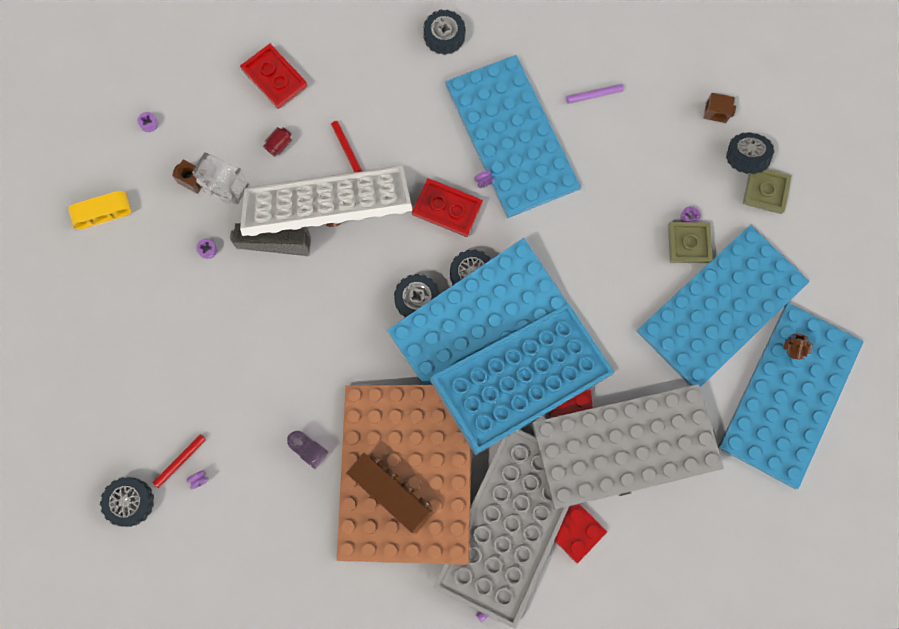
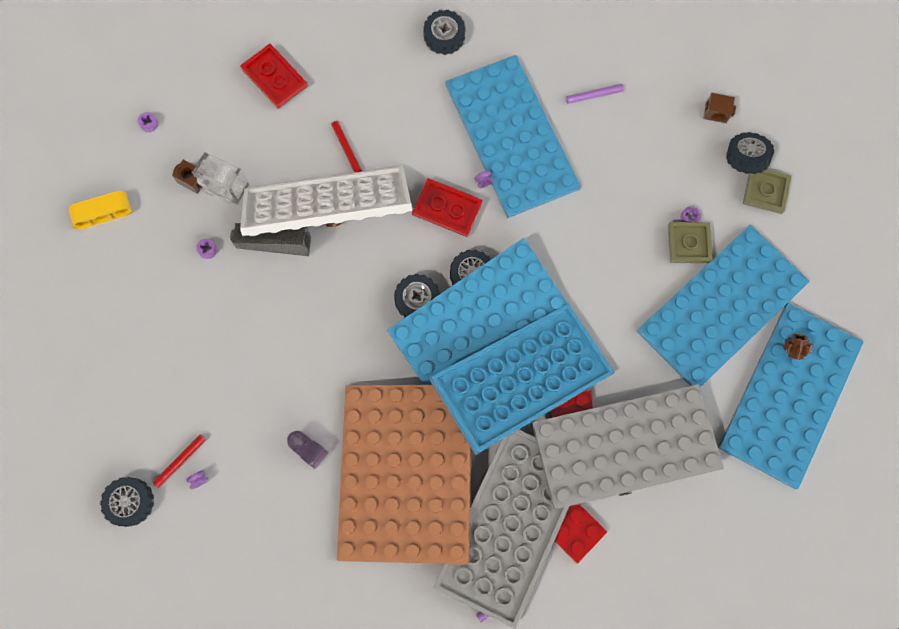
(277, 141): dark red brick -> none
(390, 493): reddish brown brick -> none

